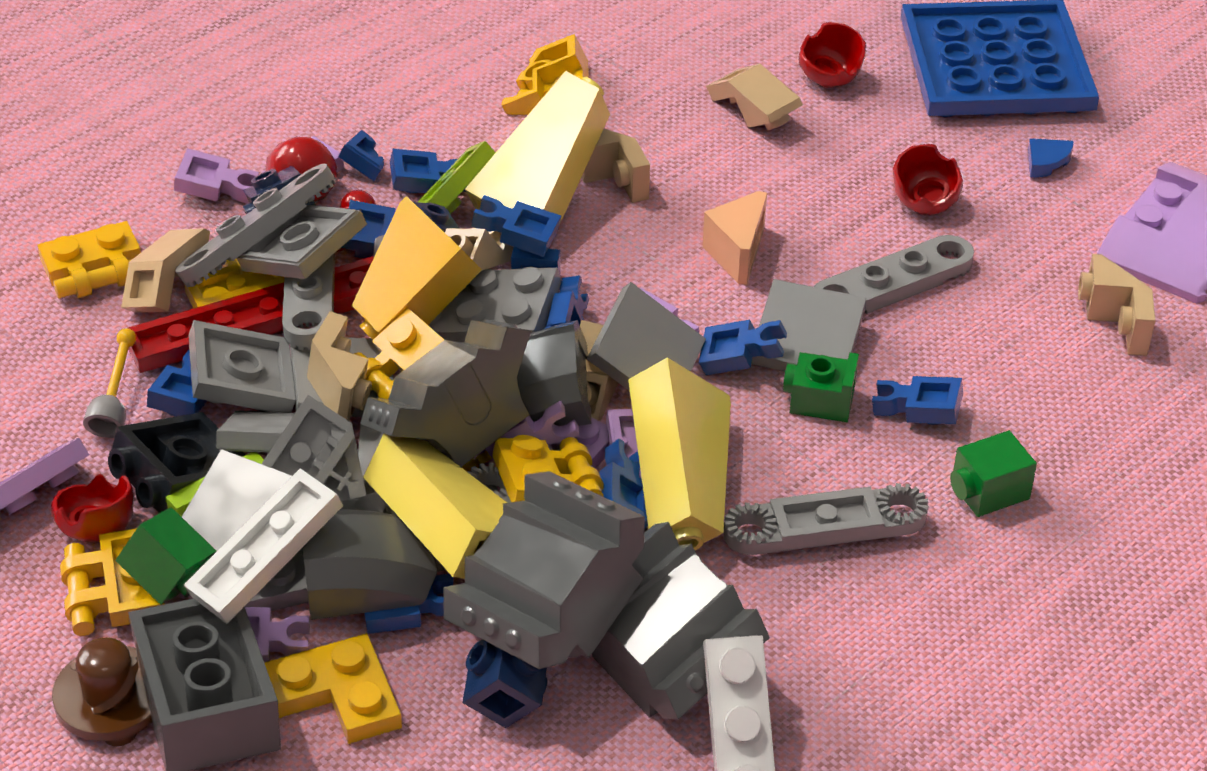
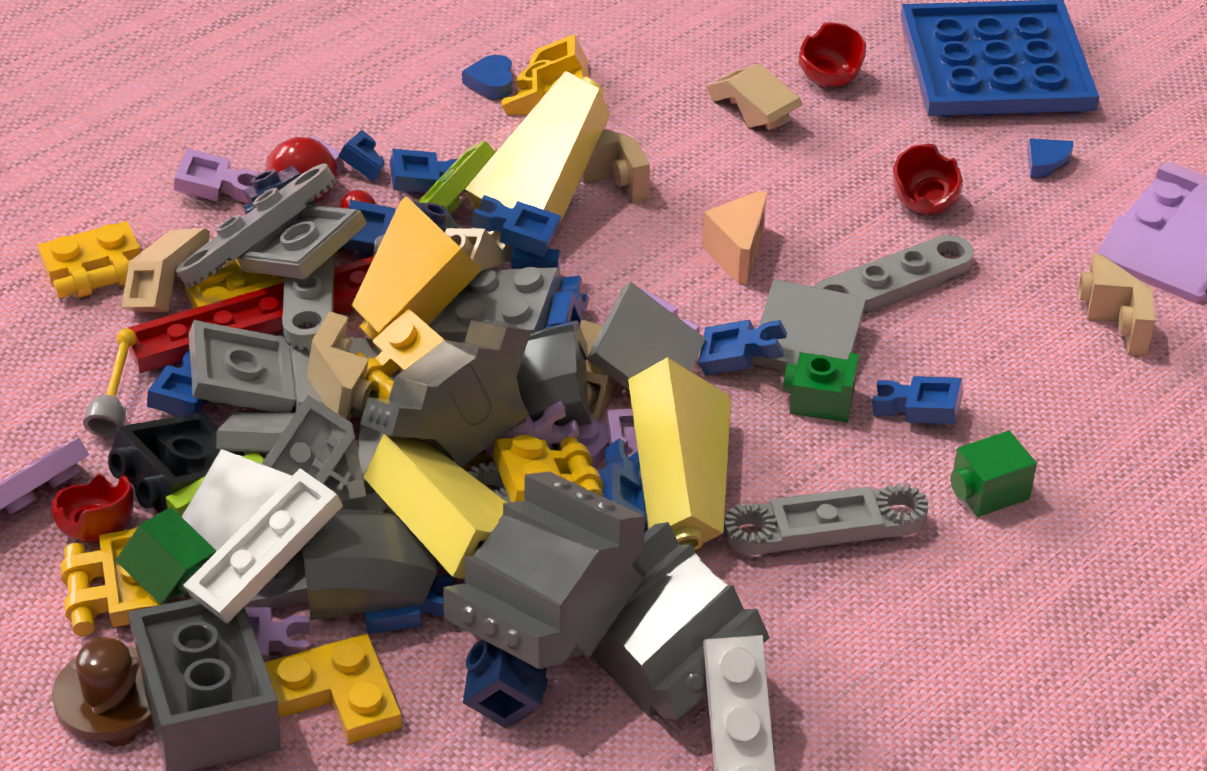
(490, 76): none -> blue tile

